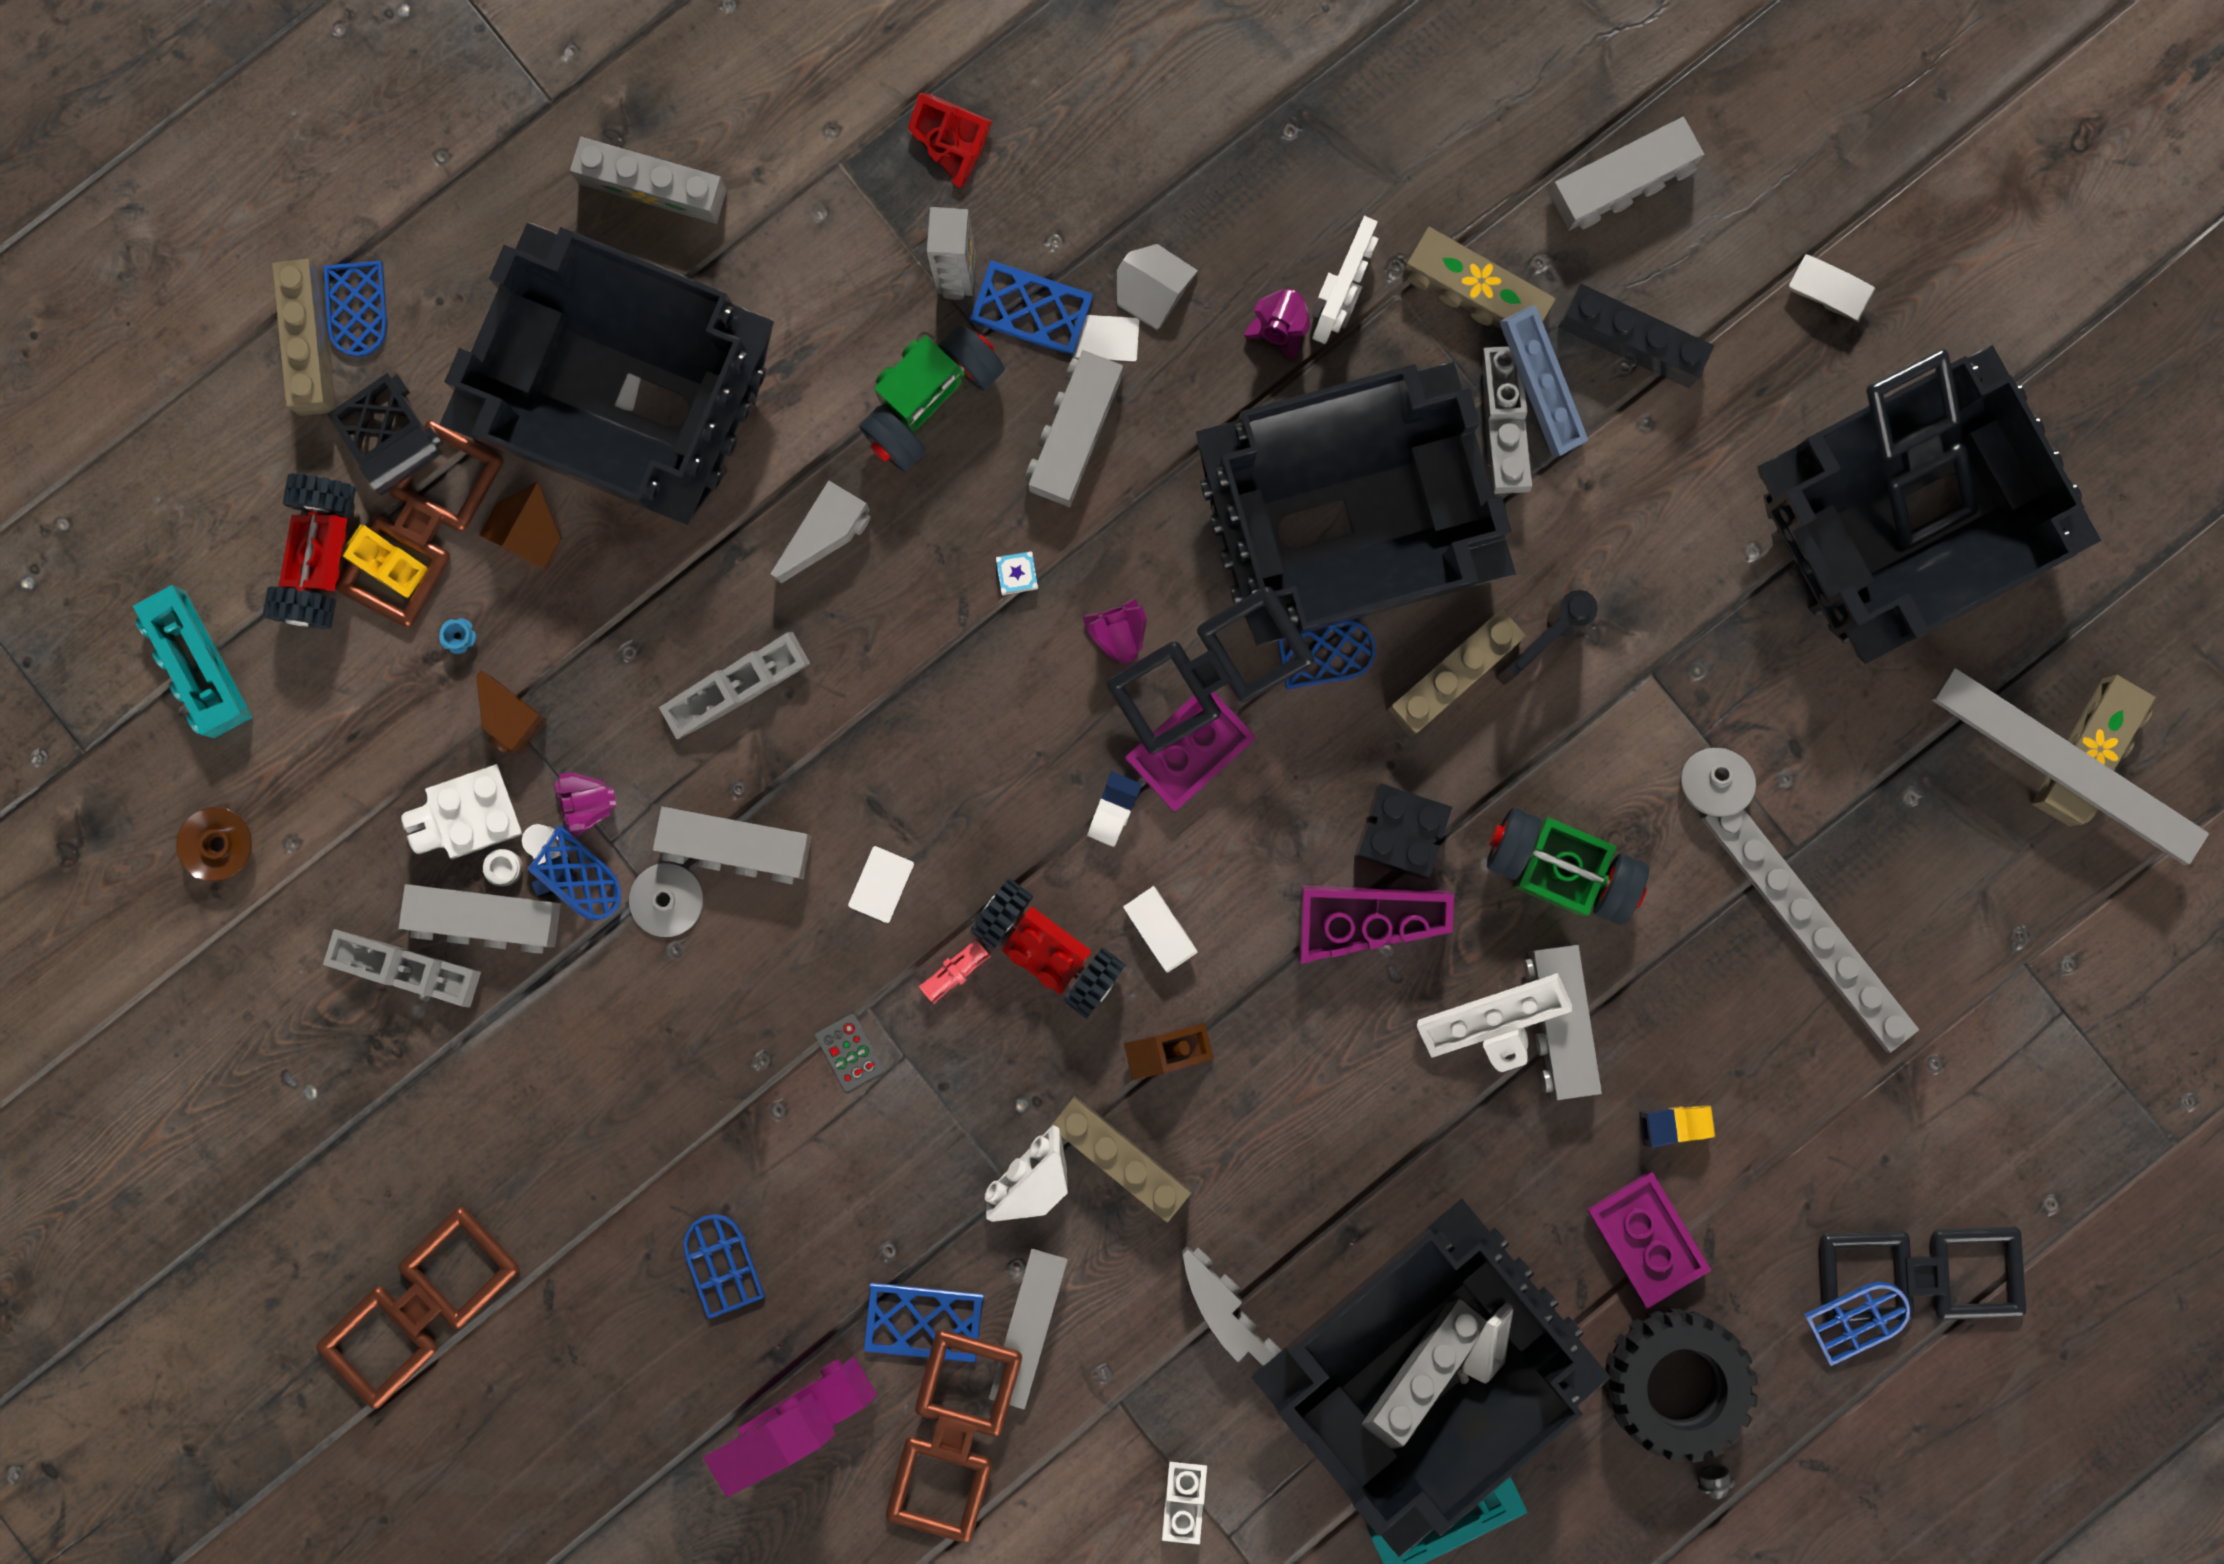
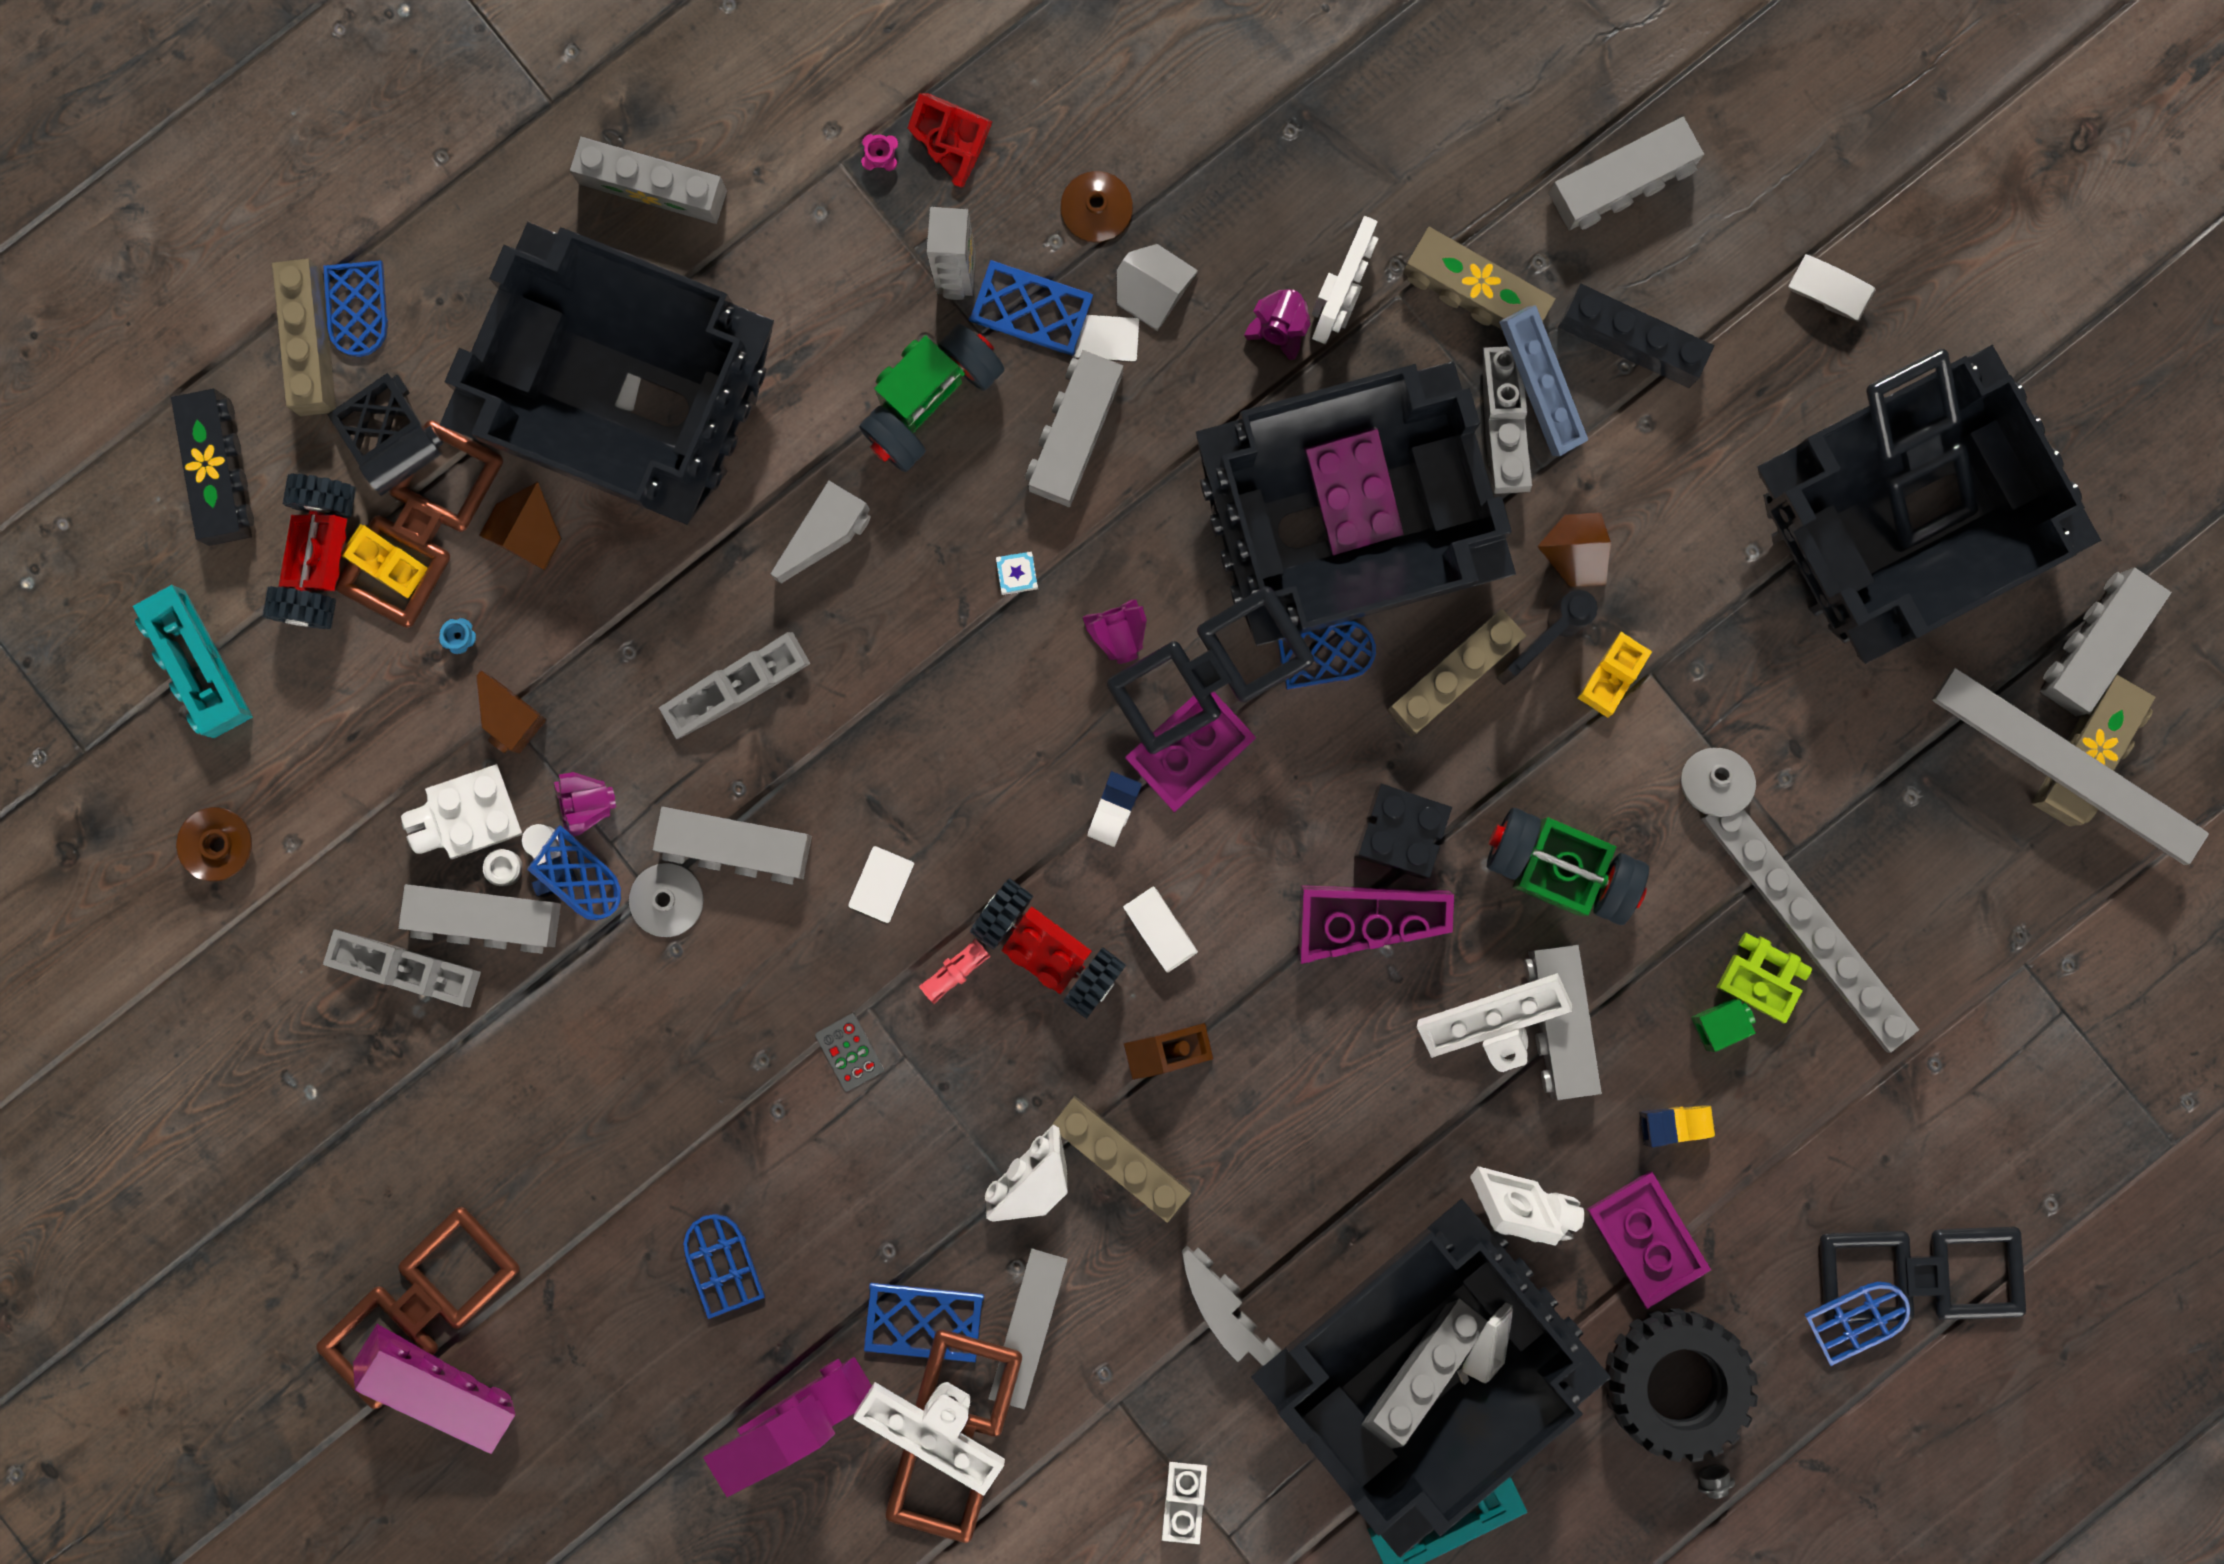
(212, 467): none -> black brick
(431, 1390): none -> magenta wedge
(872, 144): none -> dark pink plate
(933, 1432): none -> white plate
(1099, 223): none -> reddish brown dish
(1354, 490): none -> magenta plate
(1524, 1209): none -> white plate
(1579, 549): none -> reddish brown slope
(1614, 674): none -> yellow slope
(1724, 1024): none -> green brick
(1758, 987): none -> lime plate
(2104, 641): none -> light grey brick

